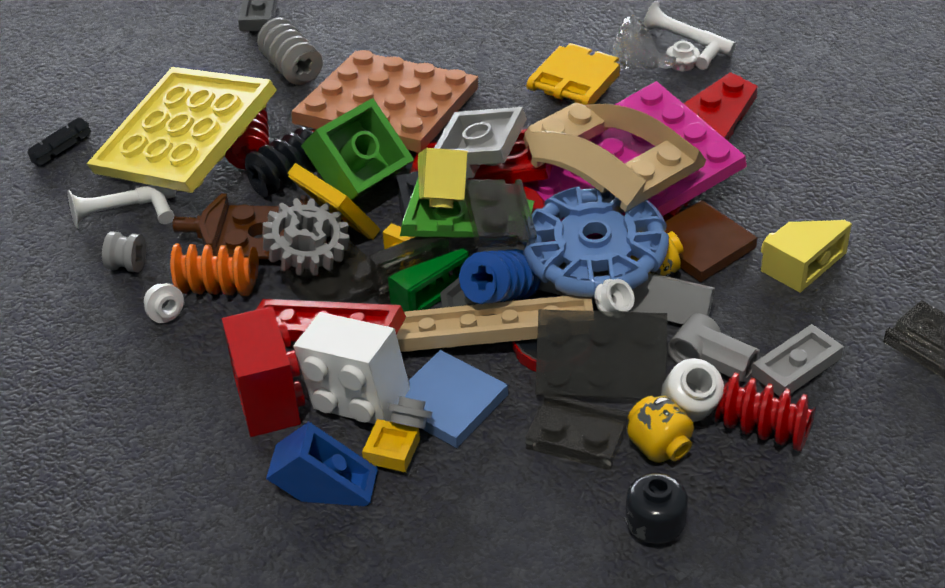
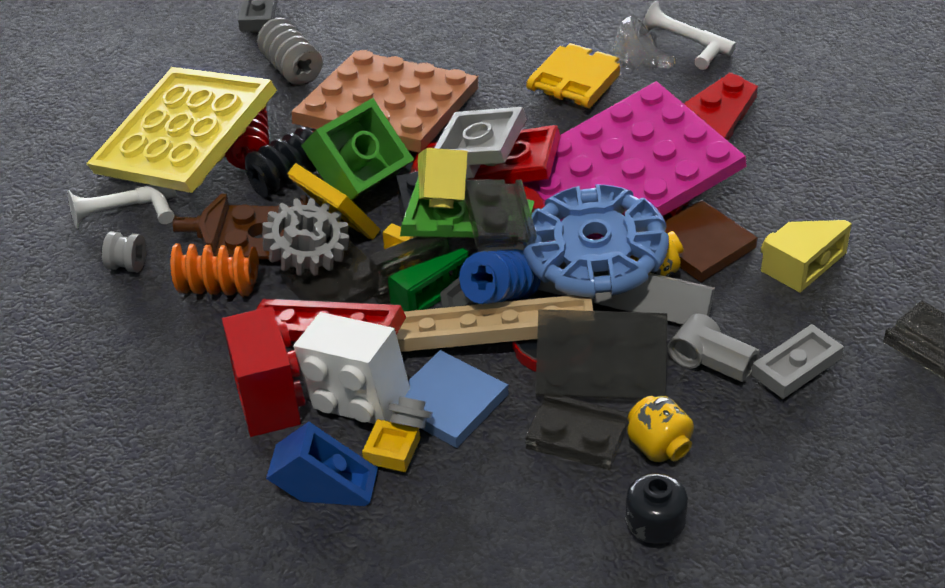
(59, 141): black axle -> none
(157, 296): white plate -> none
(565, 142): tan wedge -> none
(614, 296): white plate -> none
(685, 55): white plate -> none
(694, 387): white head -> none
(765, 411): red piece -> none

